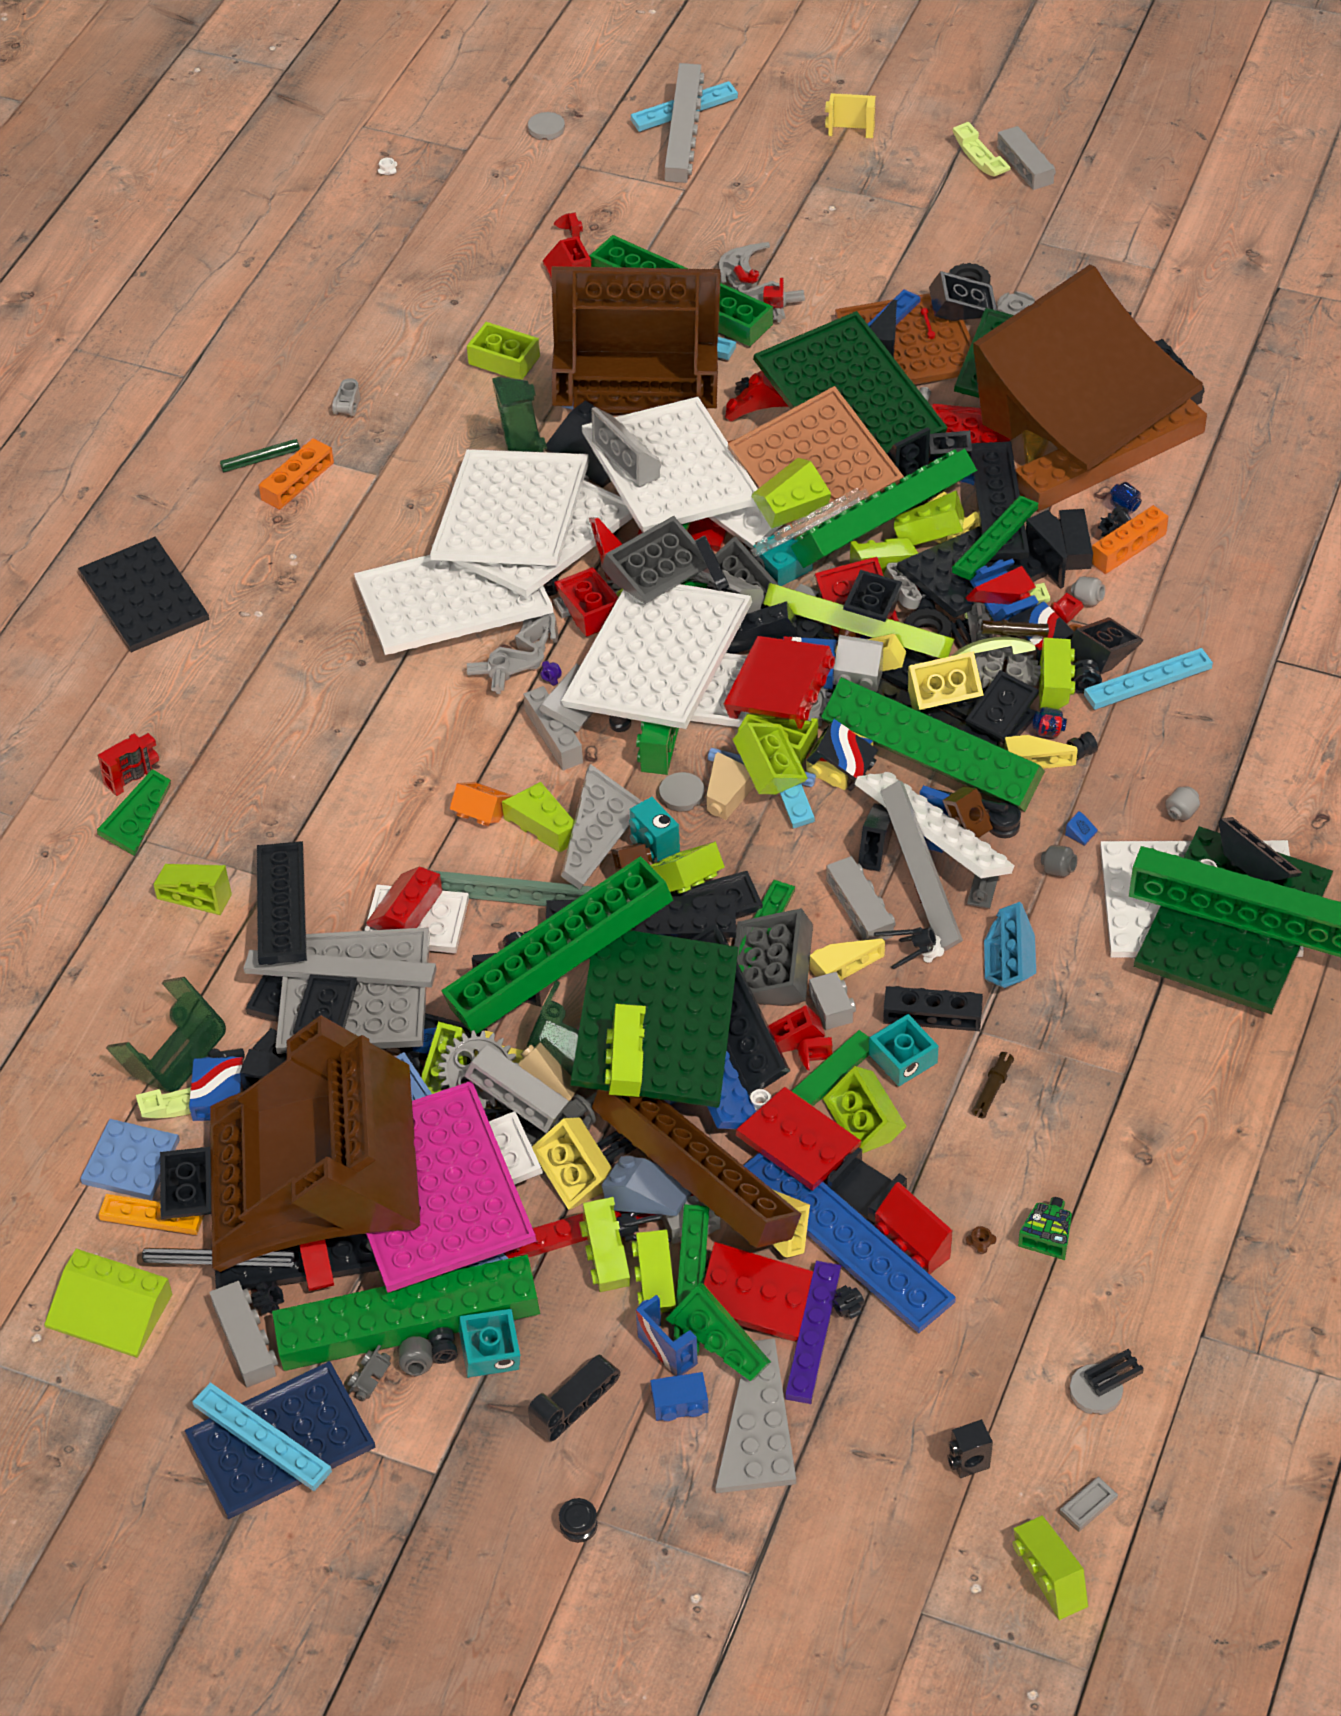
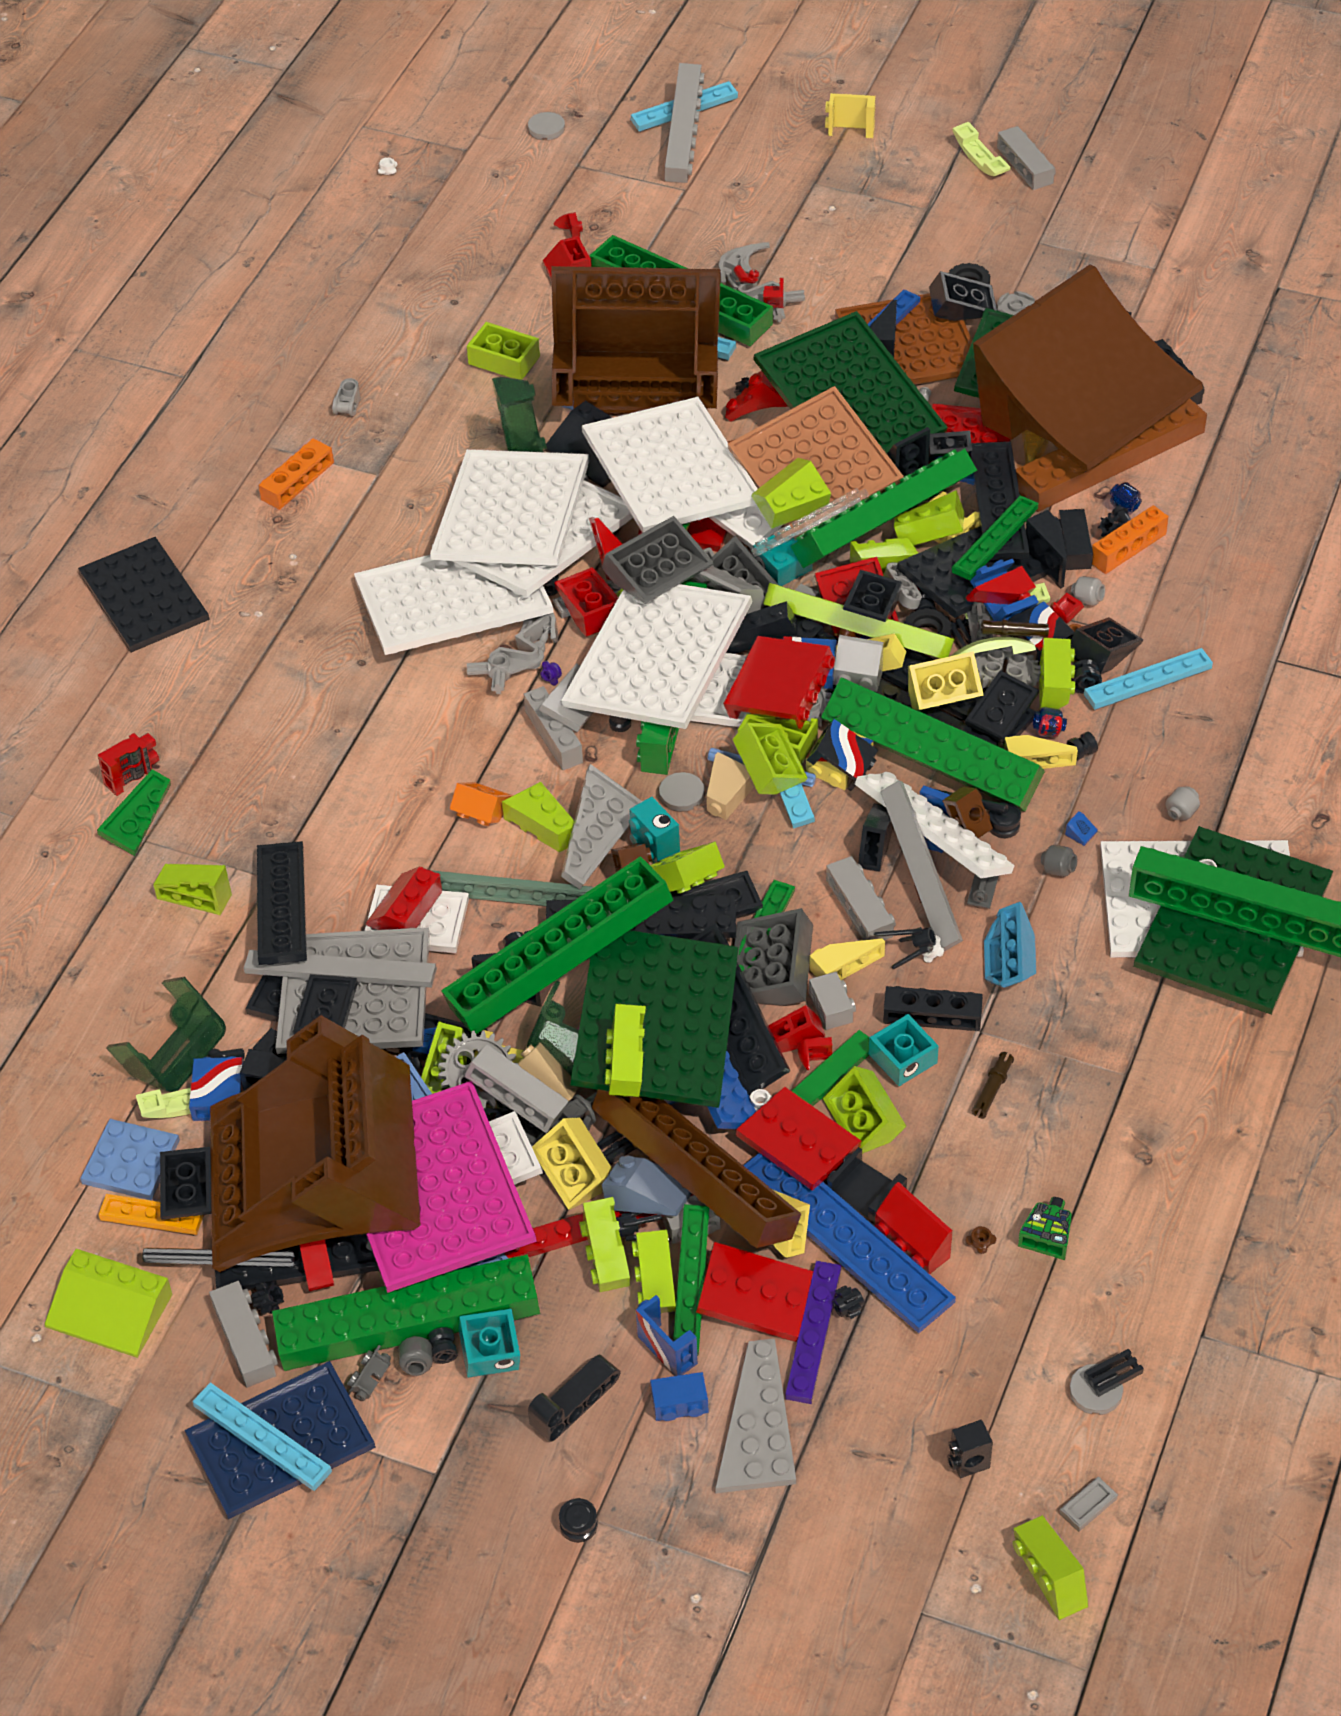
(259, 455): dark green axle -> none
(624, 448): light grey slope -> none
(712, 563): black beam -> none
(719, 1332): green wing -> none
(931, 334): red hinge -> none
(1253, 854): black wedge -> none

